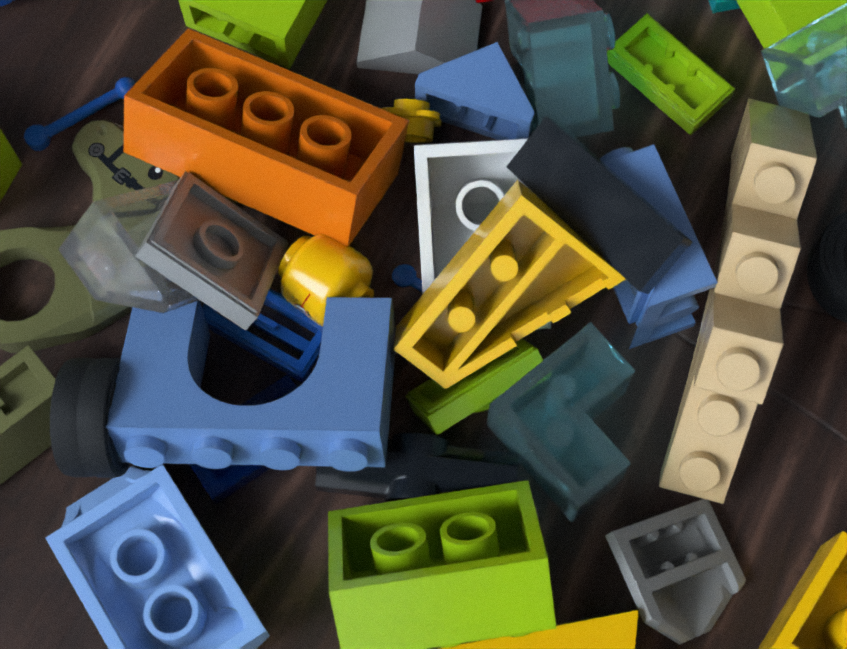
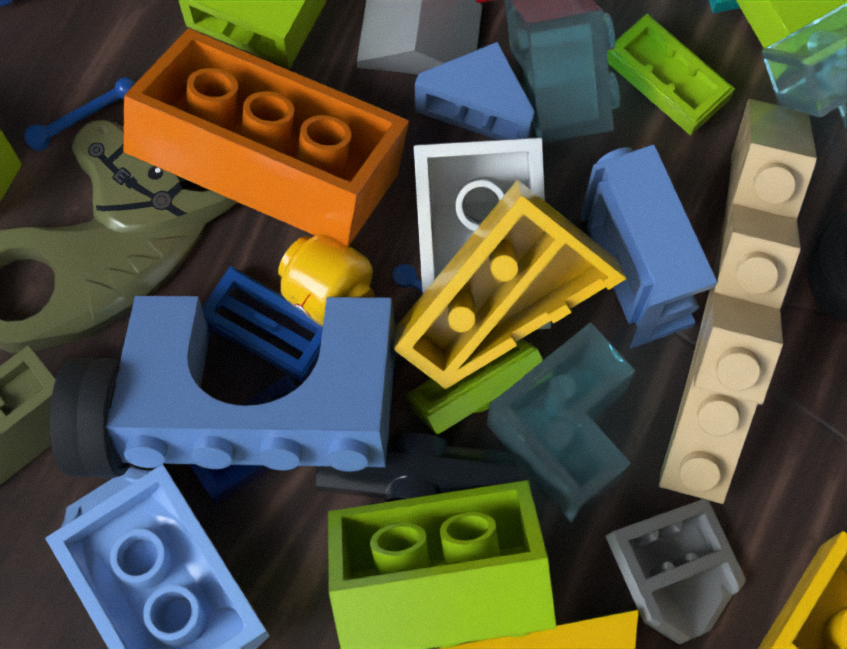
(105, 247): clear slope -> none
(213, 250): light grey tile -> none
(420, 119): yellow plate -> none
(598, 205): black tile -> none

